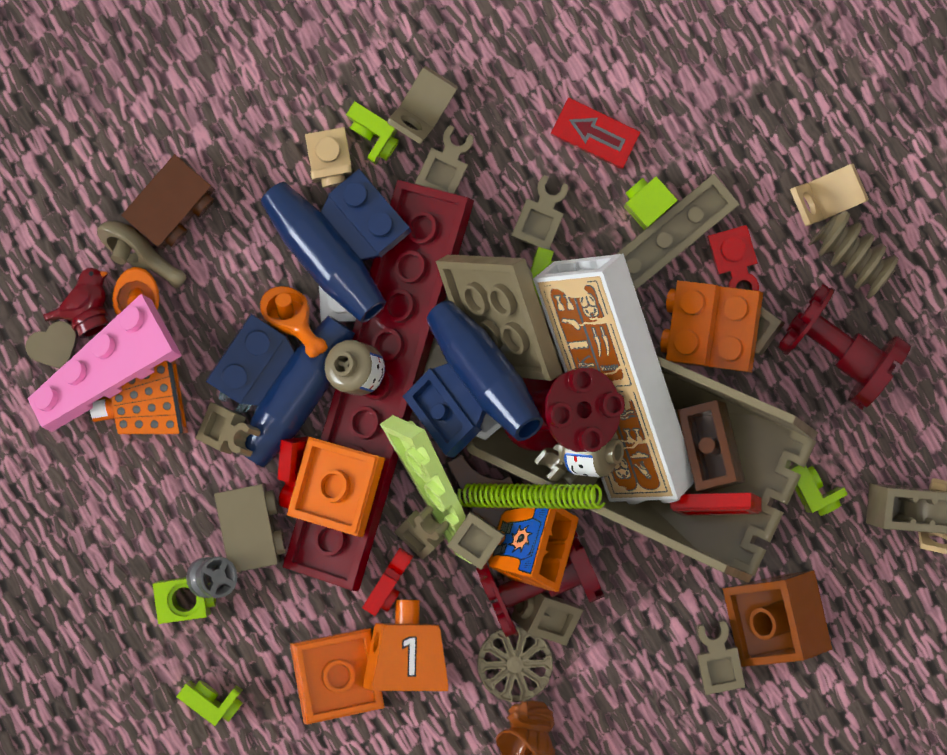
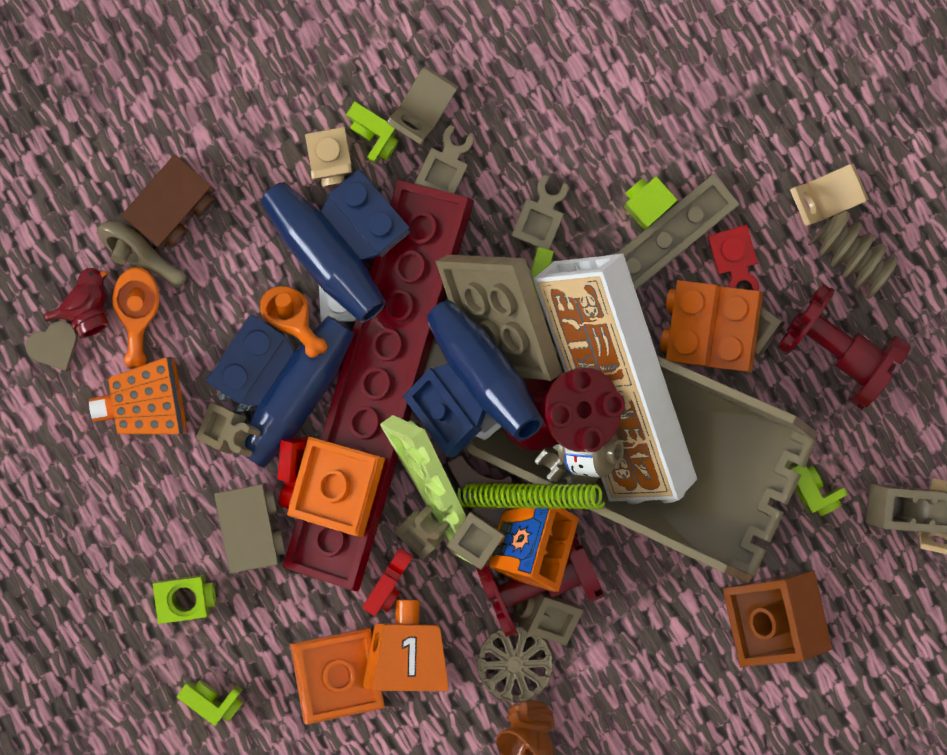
(116, 355): bright pink wing -> none
(221, 575): flat silver wheel -> none
(354, 367): dark tan head -> none
(595, 133): red tile -> none
(711, 446): reddish brown brick -> none
(717, 504): red tile -> none
(720, 666): dark tan plate -> none

